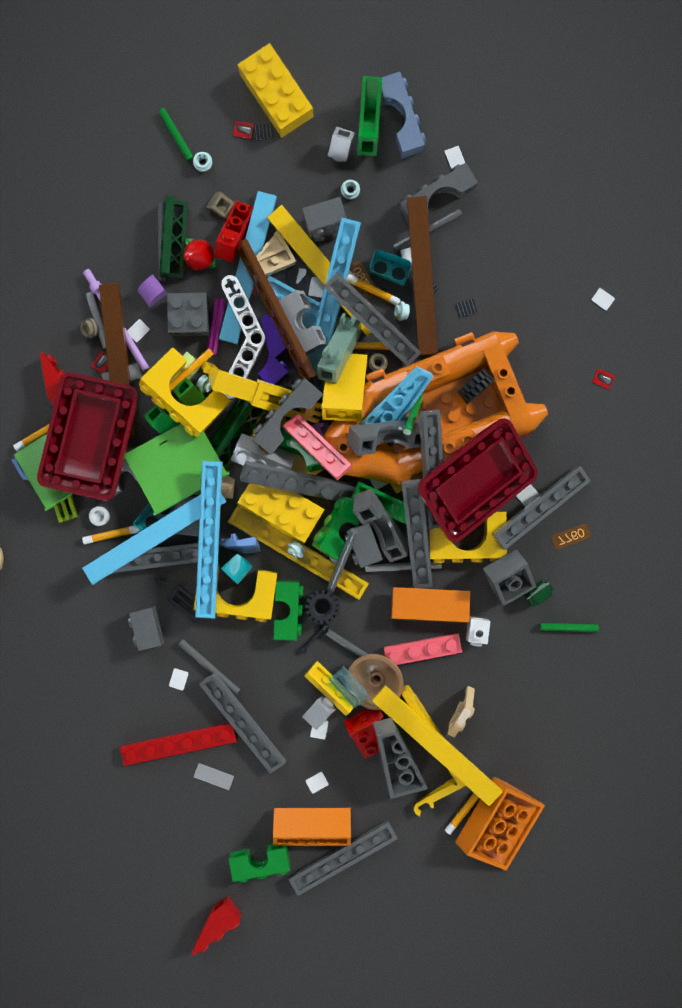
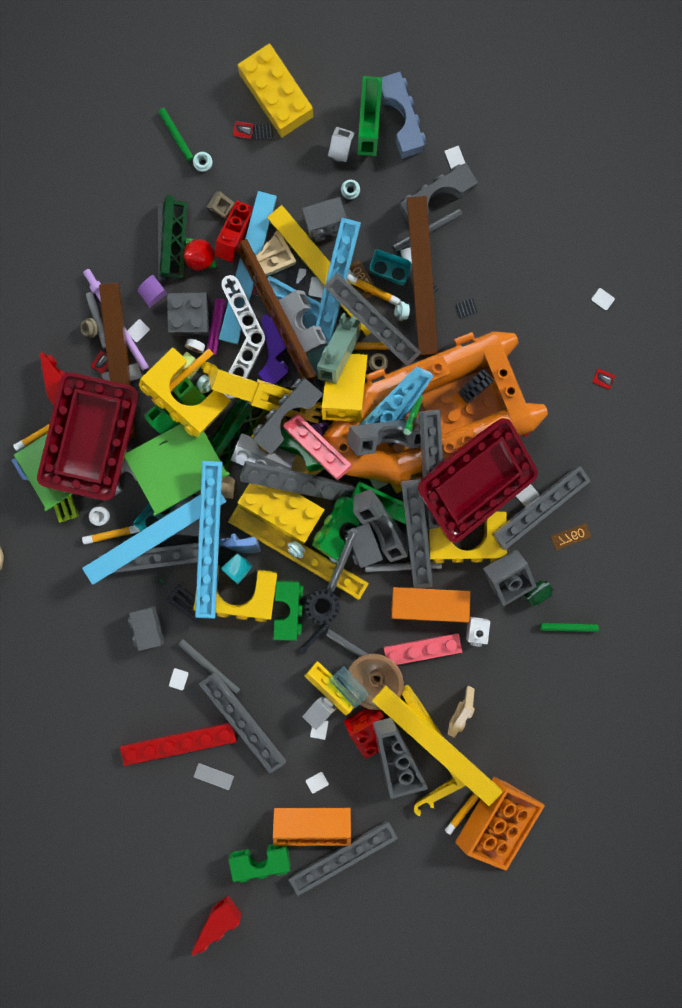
(195, 345): none -> white tile

